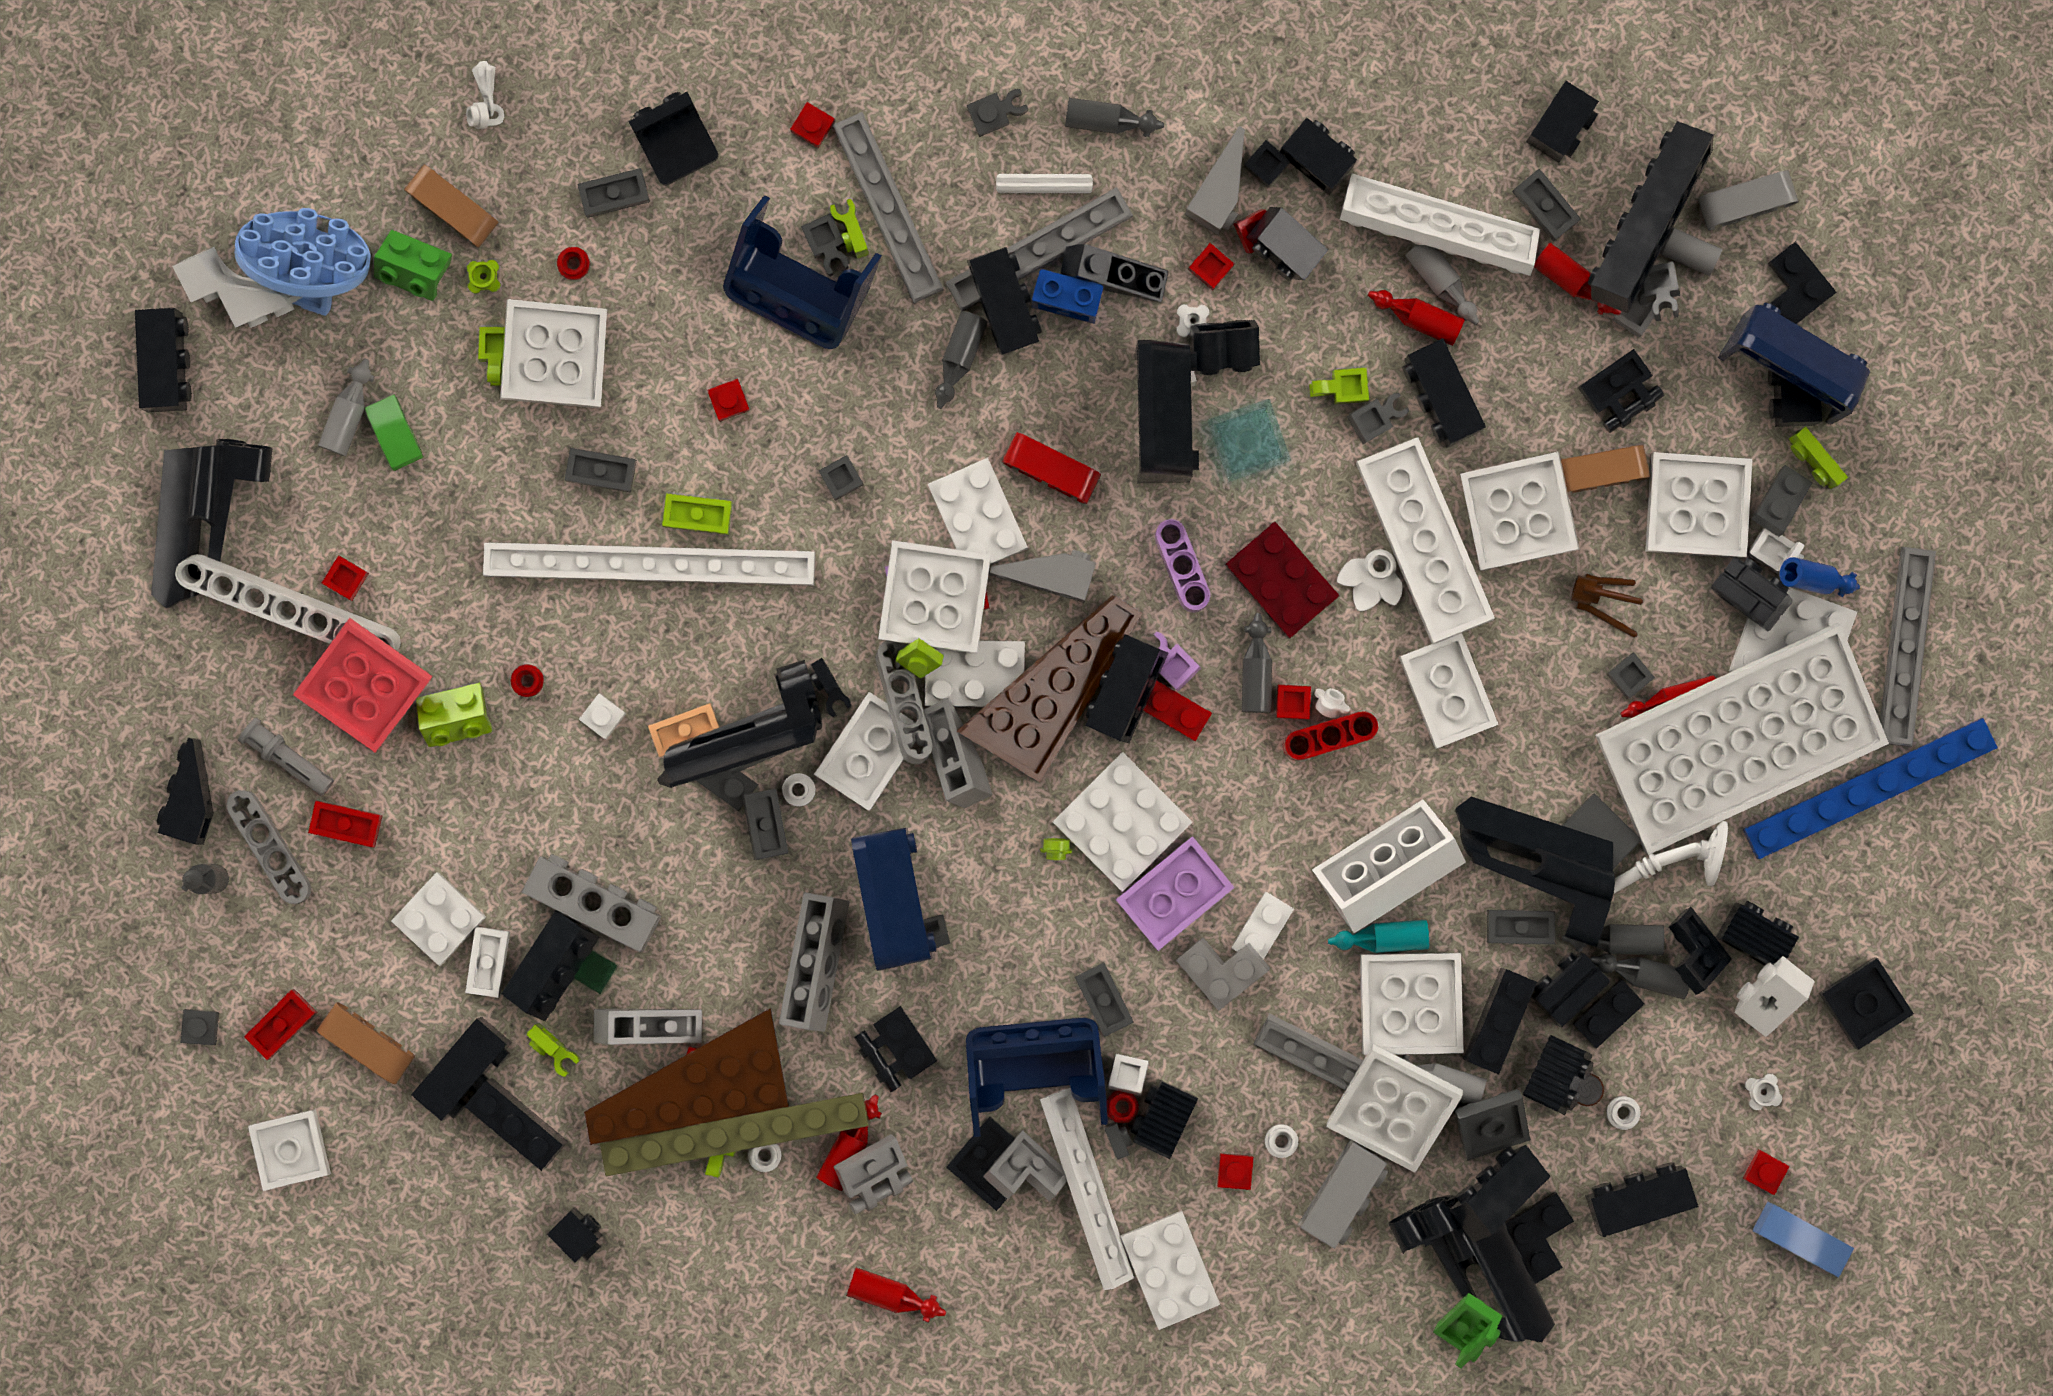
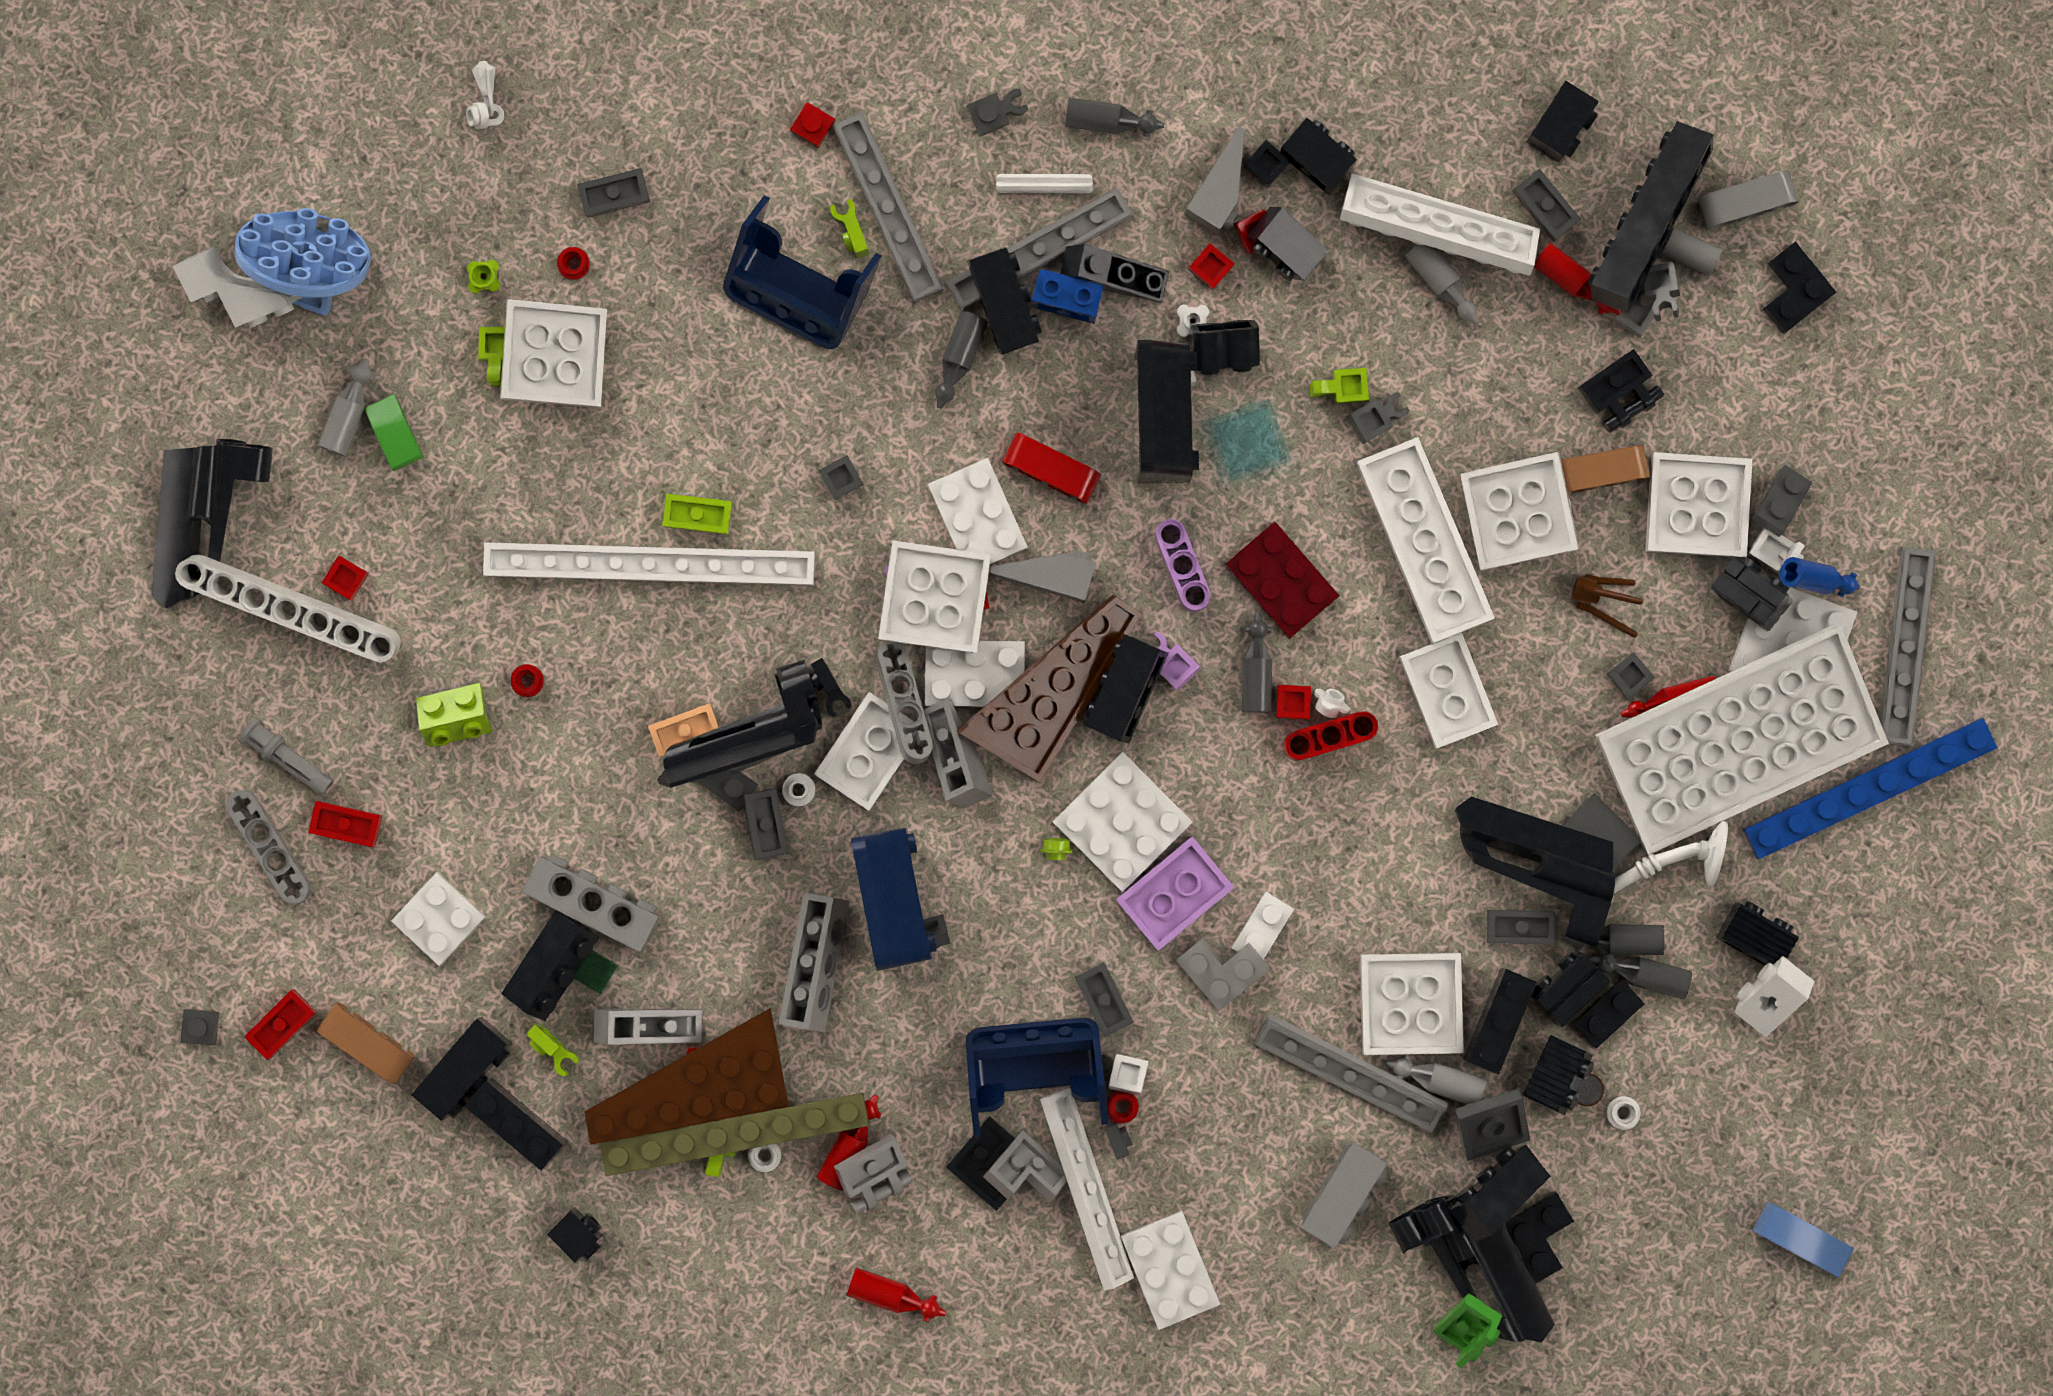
(162, 360): black brick -> none
(189, 802): black slope -> none
(205, 879): dark grey wheel -> none
(289, 1150): white plate -> none
(362, 685): coral plate -> none
(411, 264): bright green bracket -> none
(451, 205): medium nougat beam -> none
(487, 962): white plate -> none
(600, 470): dark grey plate -> none
(602, 716): white plate -> none
(674, 138): black bracket -> none
(728, 400): red plate -> none
(825, 240): dark grey plate -> none
(905, 1044): black plate -> none
(919, 658): lime plate -> none
(1164, 1118): black brick -> none
(1177, 711): red plate -> none
(1235, 1171): red plate -> none
(1289, 1148): white plate -> none
(1369, 584): white plate -> none
(1386, 937): teal wheel -> none
(1389, 865): white slope -> none
(1394, 1108): white plate -> none
(1421, 316): red wheel -> none
(1443, 393): black brick -> none
(1641, 1199): black brick -> none
(1705, 955): black plate -> none
(1766, 1172): red plate -> none
(1772, 1094): white plate -> none
(1792, 404): black brick -> none
(1800, 358): dark blue windscreen -> none
(1808, 448): lime plate -> none
(1866, 1003): black plate -> none

